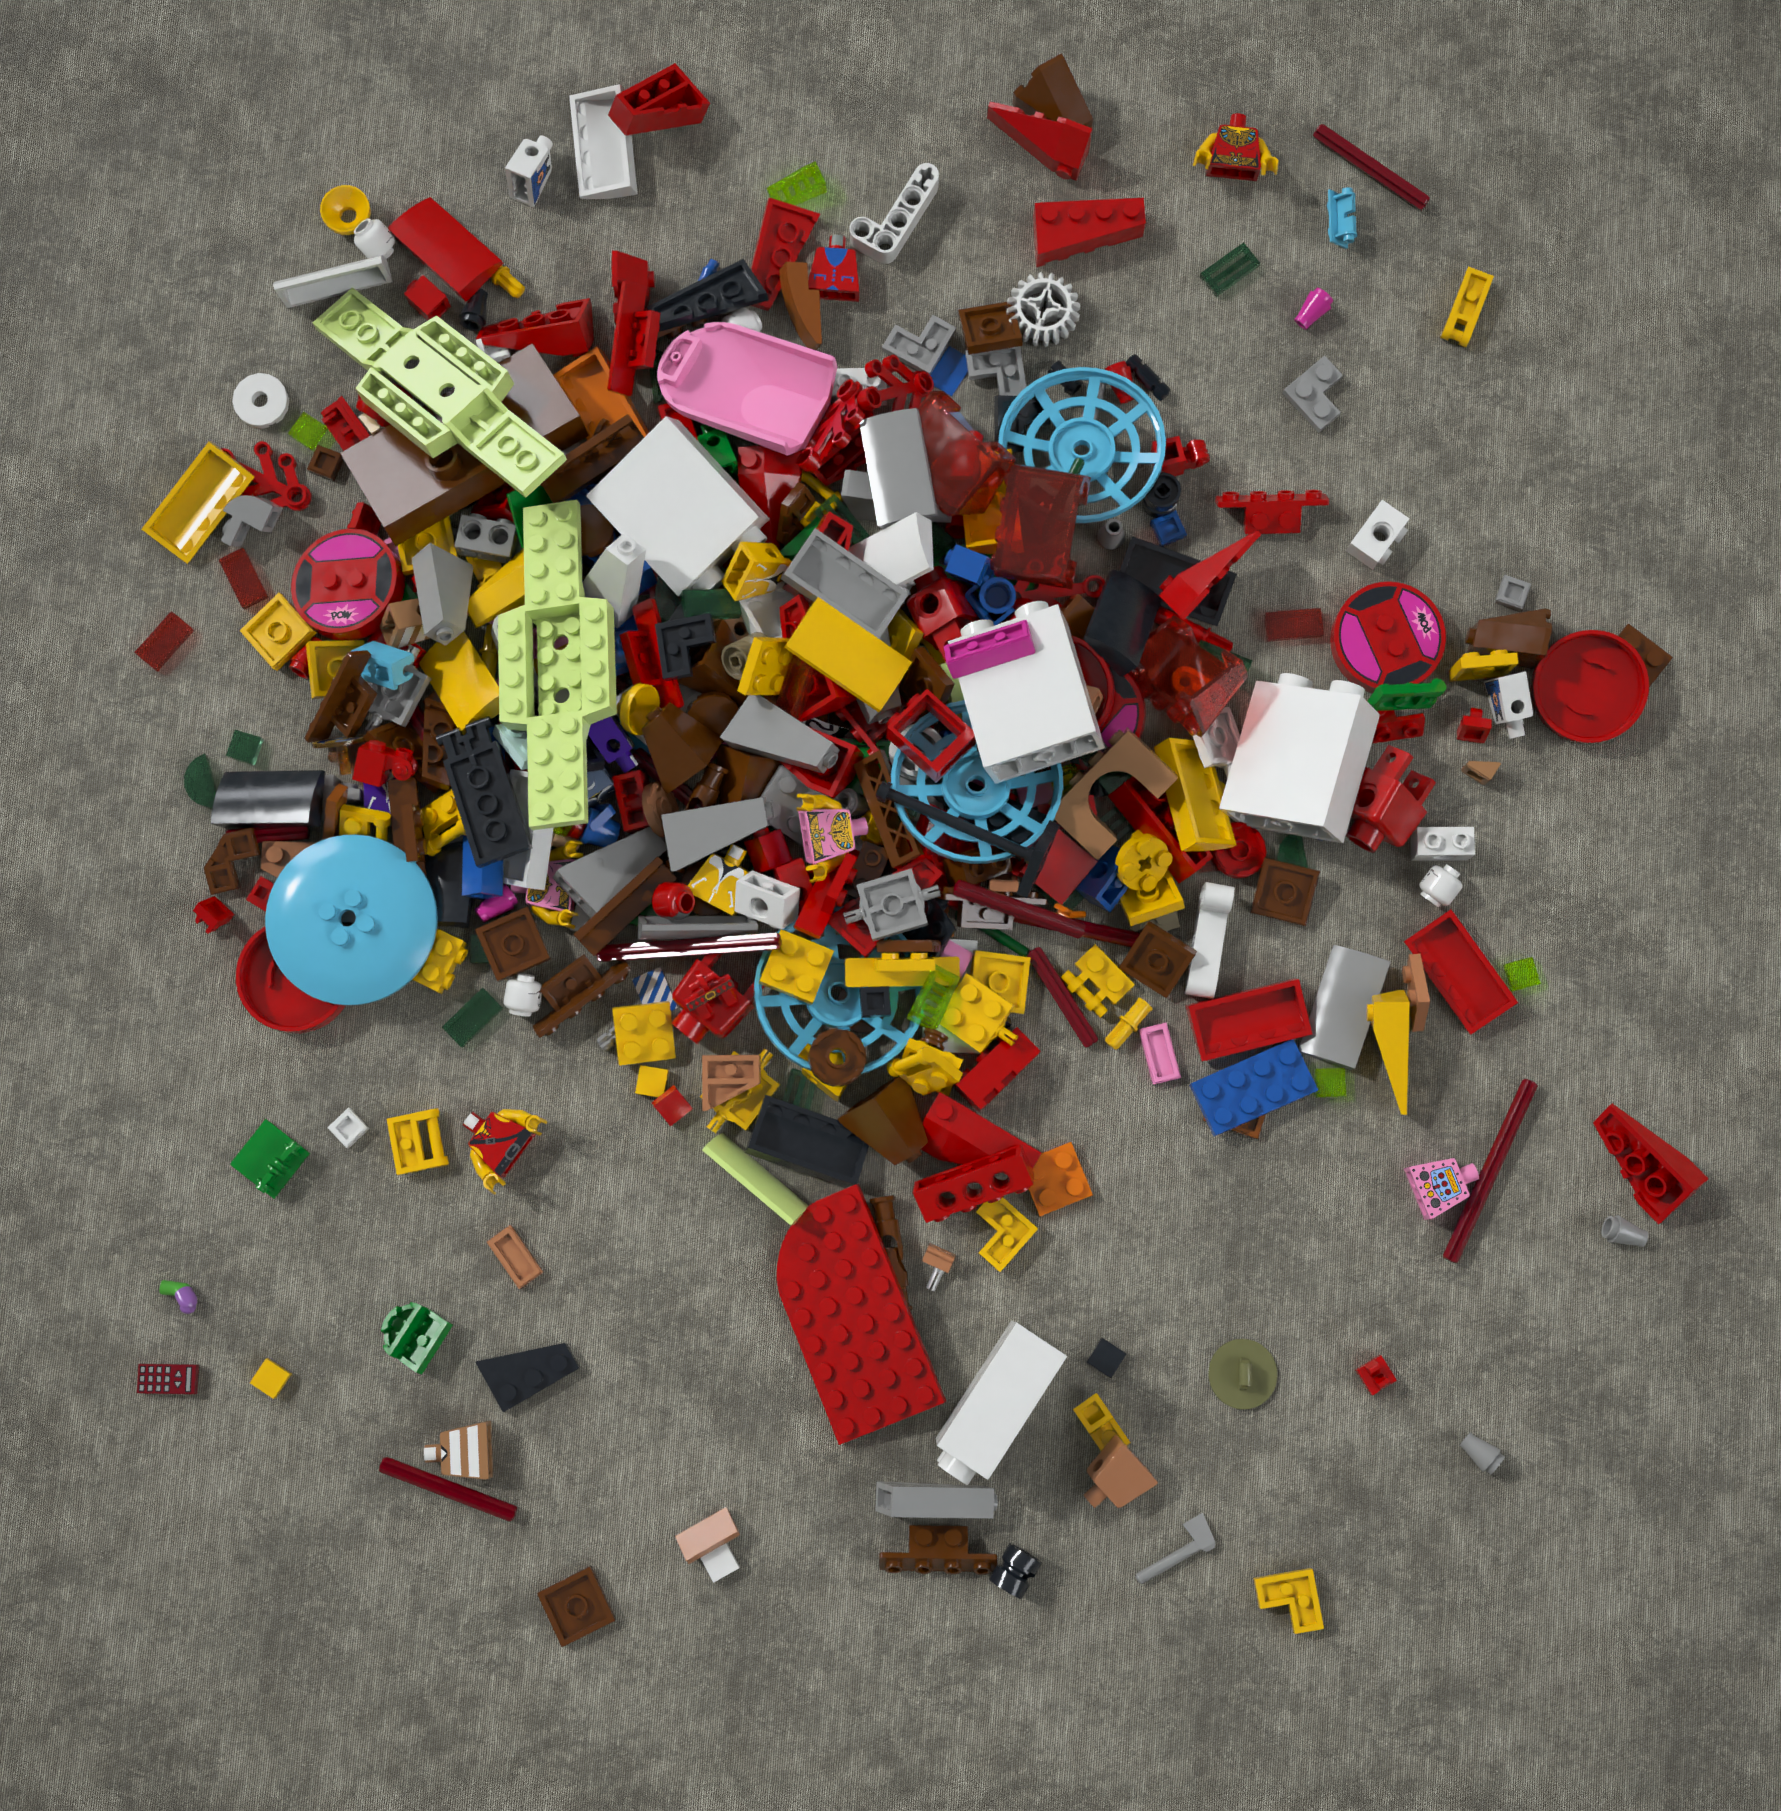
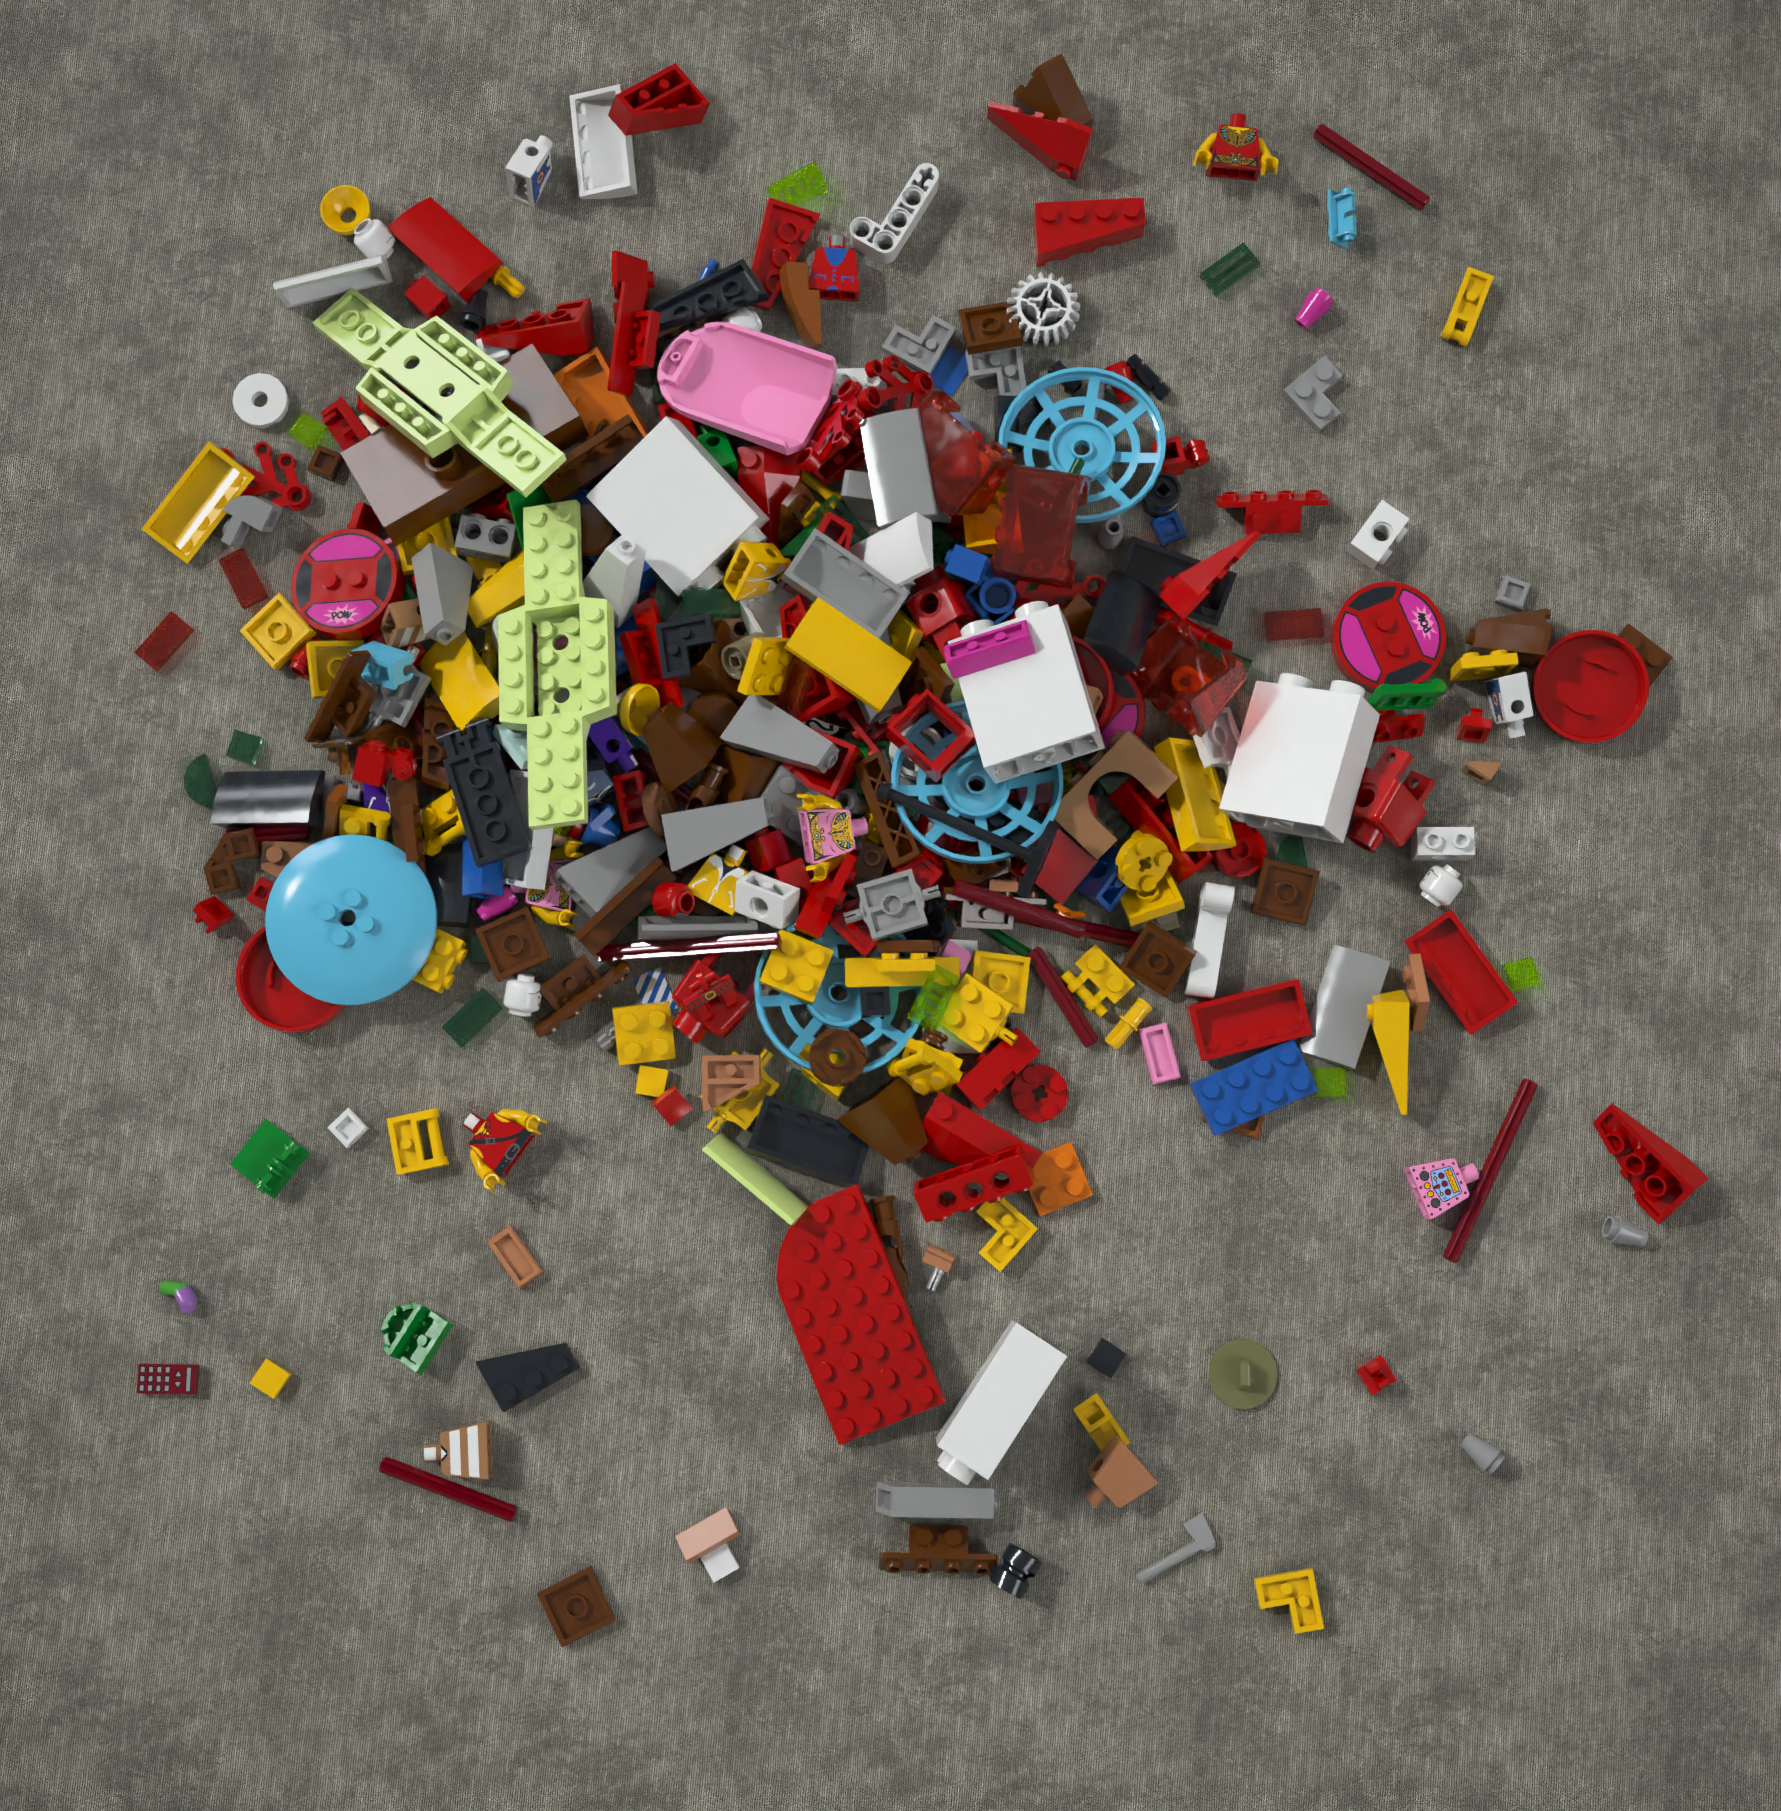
(1053, 1085): none -> red plate

